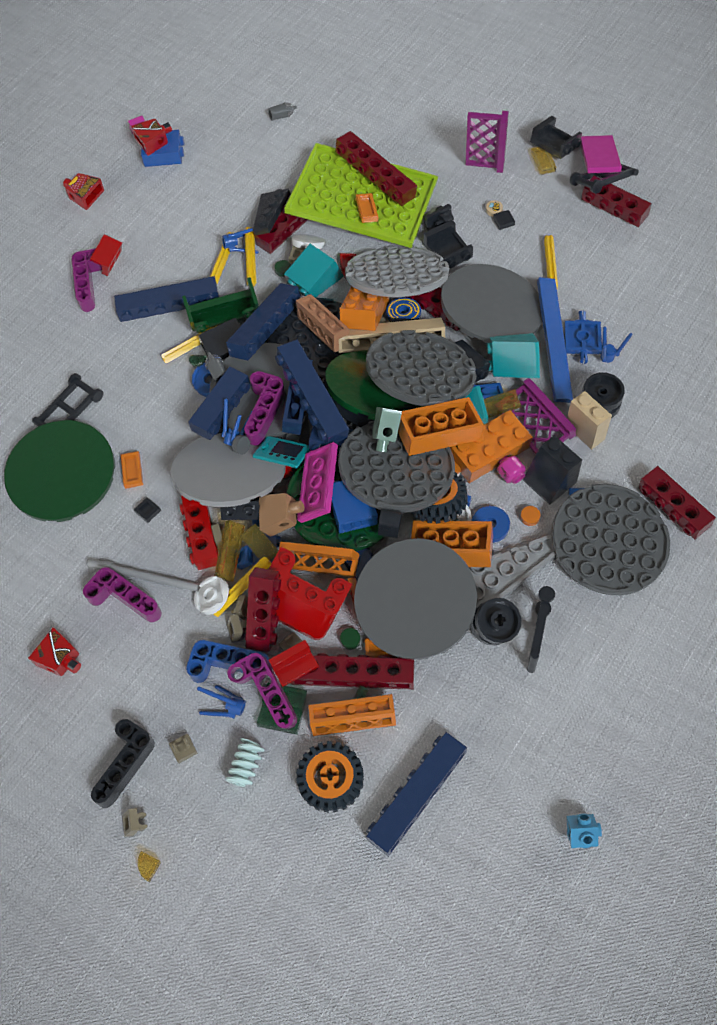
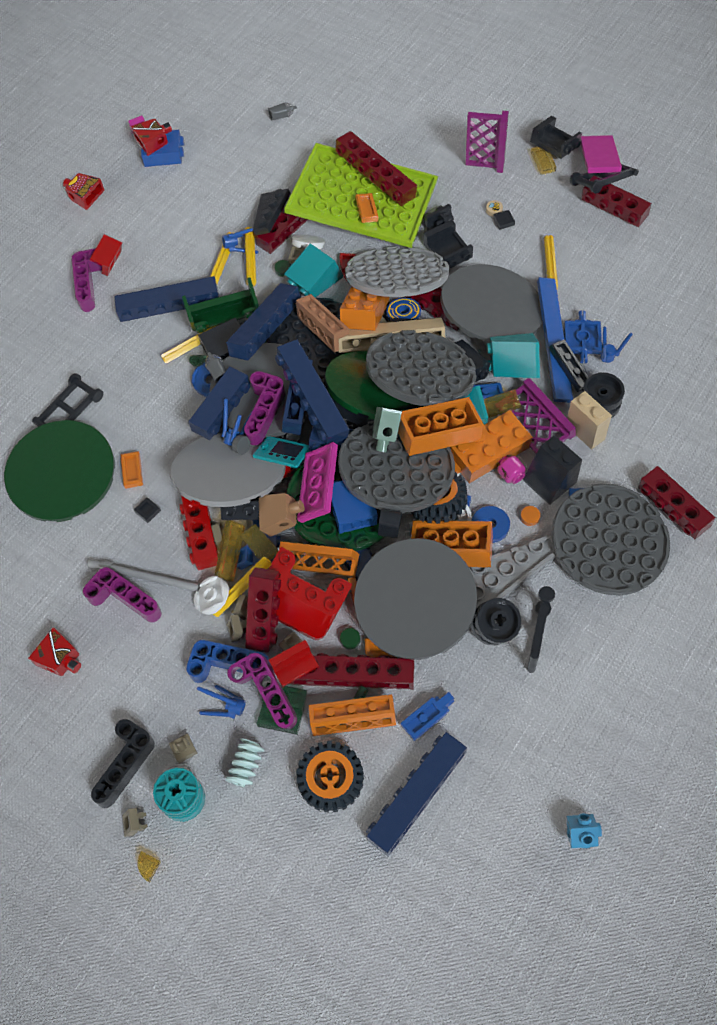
(183, 805): none -> teal wheel
(427, 716): none -> blue hinge
(569, 364): none -> black tile

